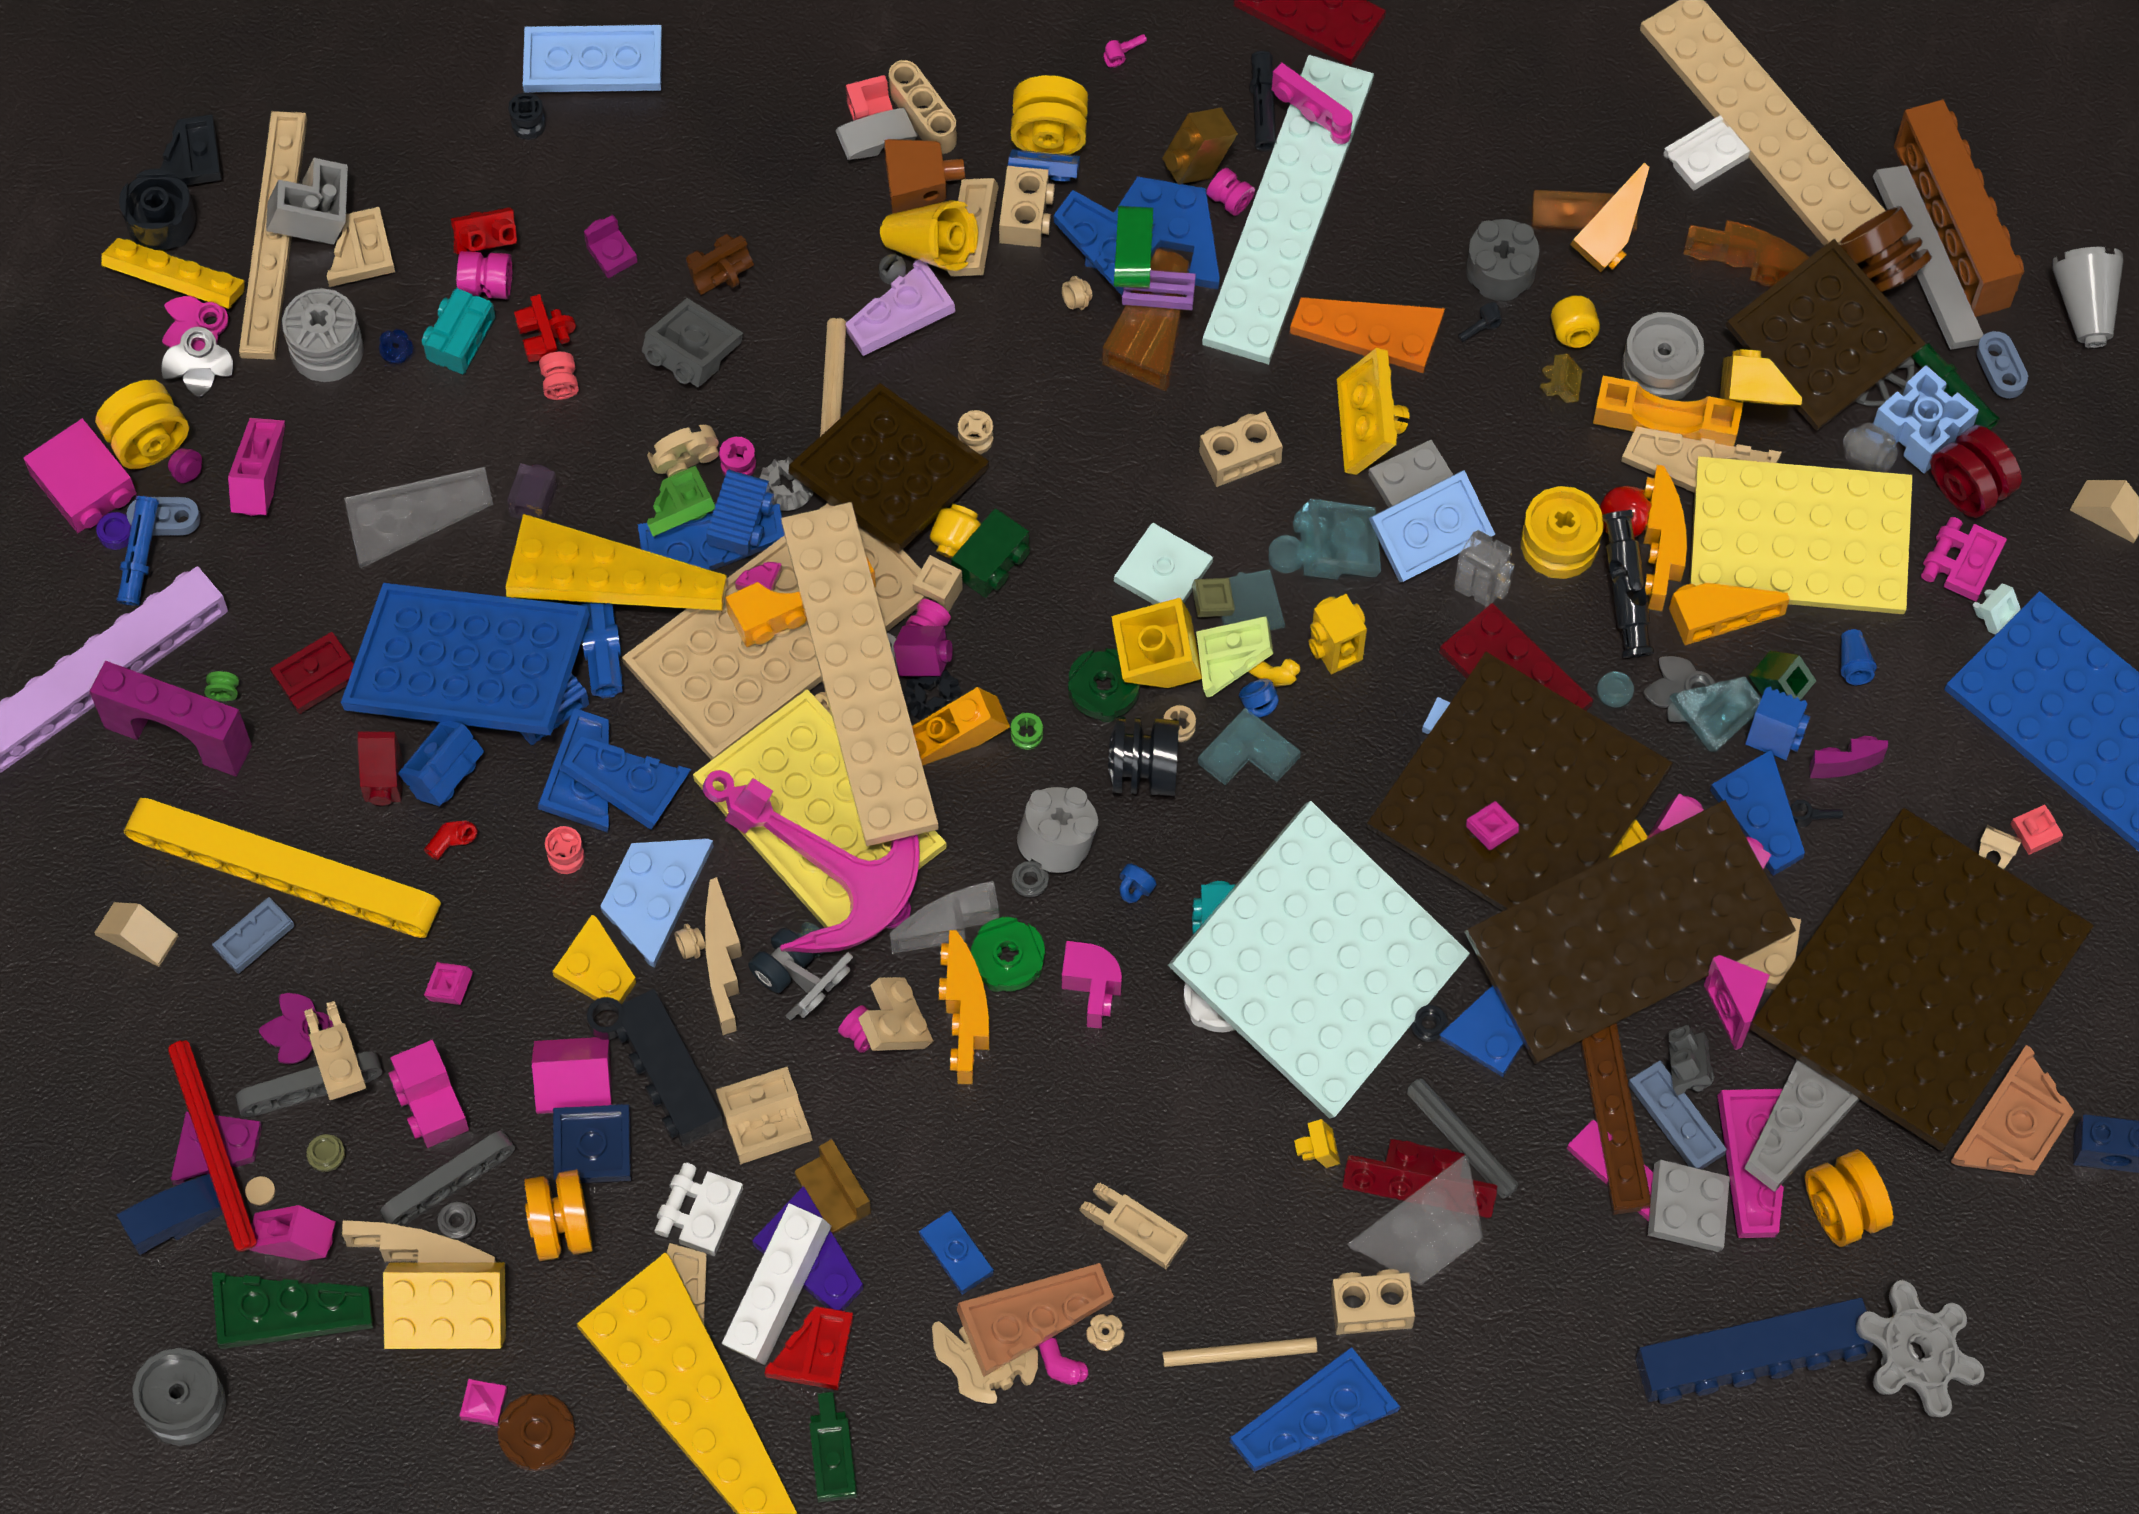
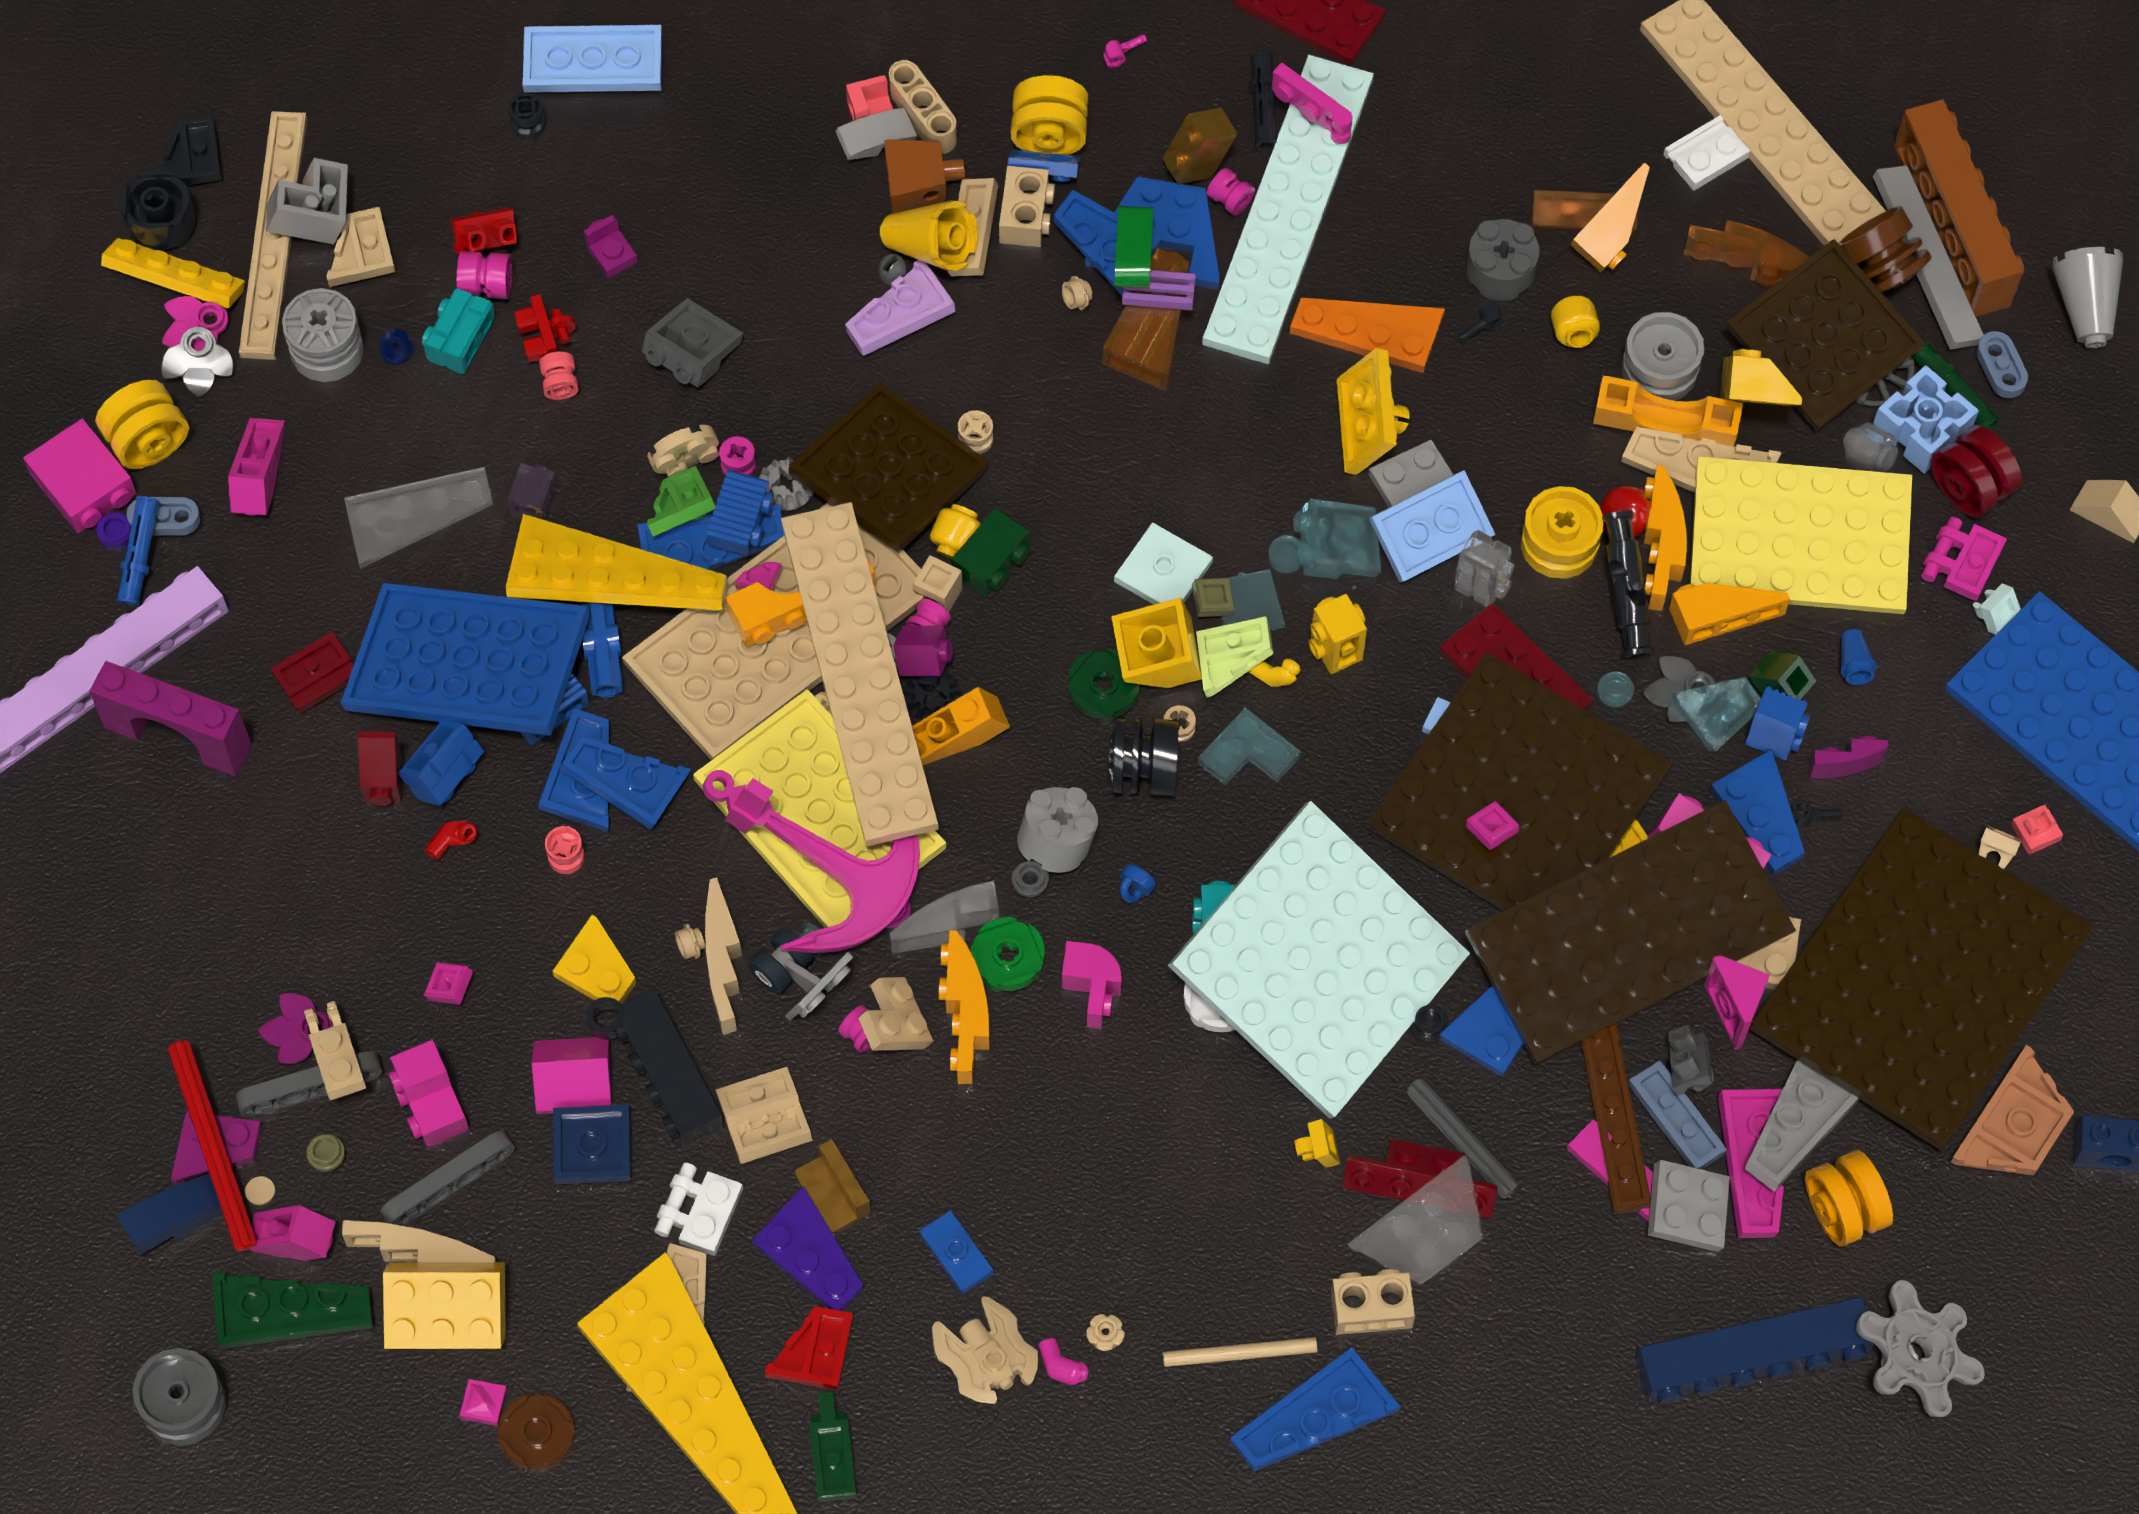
(137, 932): tan slope -> none
(185, 465): magenta plate -> none
(221, 686): bright green bush -> none
(253, 935): sand blue plate -> none
(282, 867): yellow beam -> none
(454, 1210): flat silver plate -> none
(557, 1215): light orange wheel -> none
(653, 891): light blue wing -> none
(719, 265): reddish brown hips -> none
(776, 1284): white brick -> none
(833, 373): tan axle -> none
(1025, 1316): nougat wing -> none
(1026, 742): bright green bush -> none
(1136, 1226): tan hinge -> none
(1244, 455): tan brick -> none
(1258, 694): blue tile -> none
(1564, 377): clear yellow tile -> none

